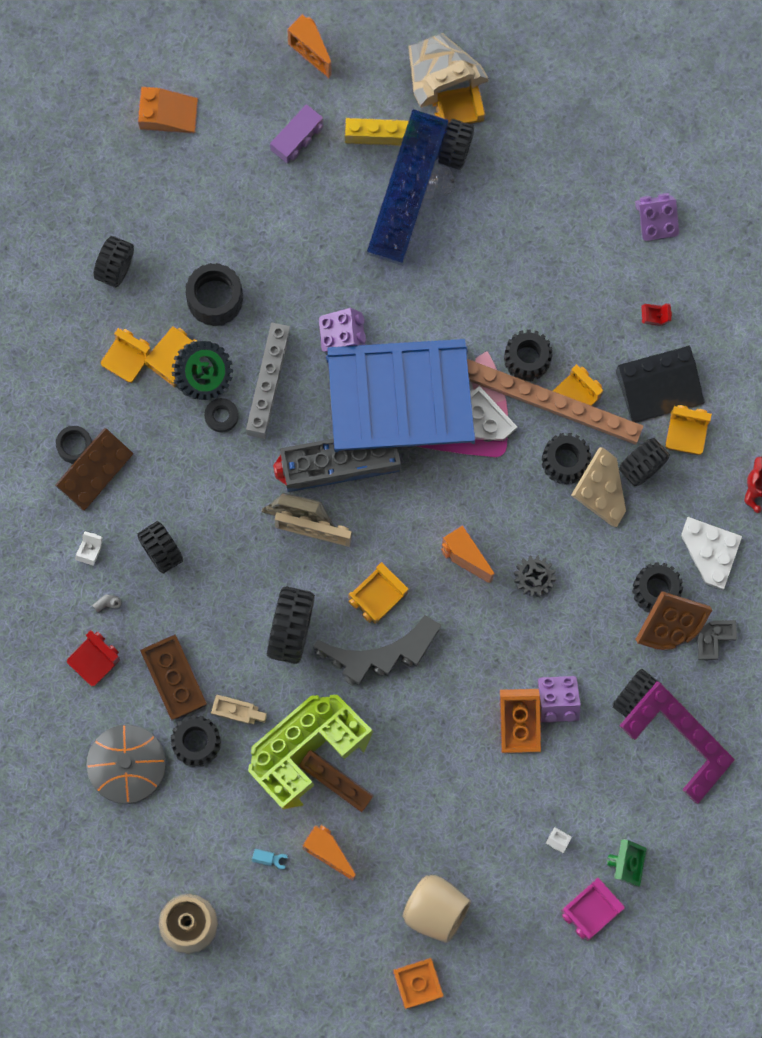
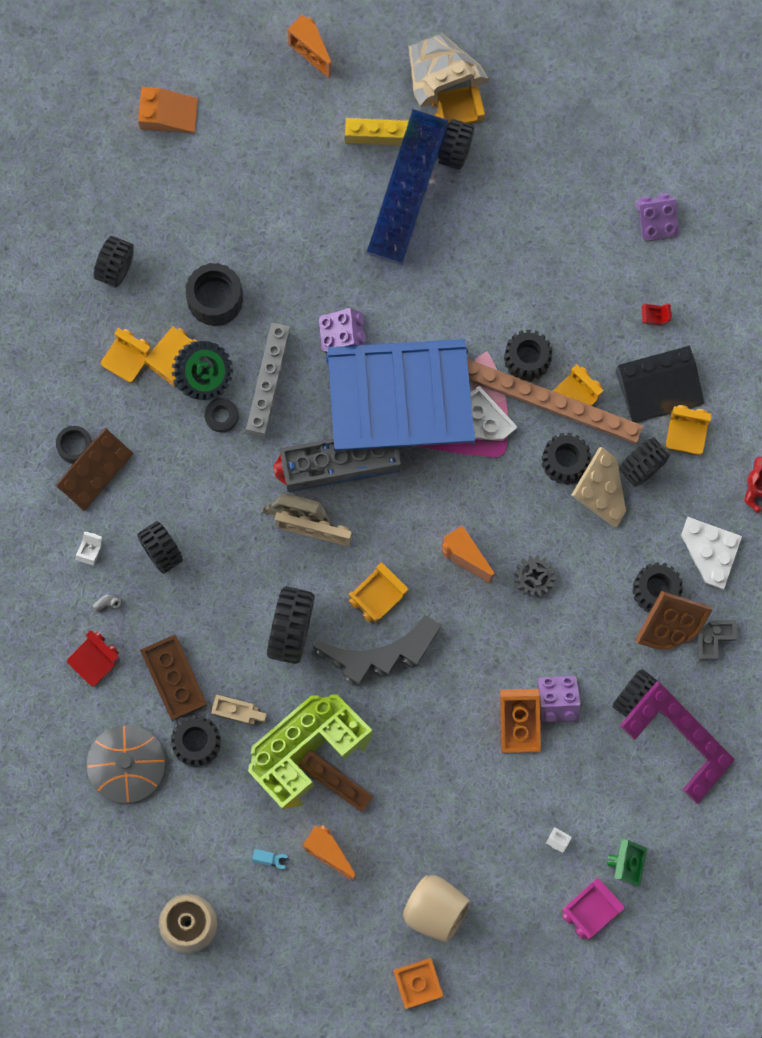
(297, 134): medium lavender brick -> none

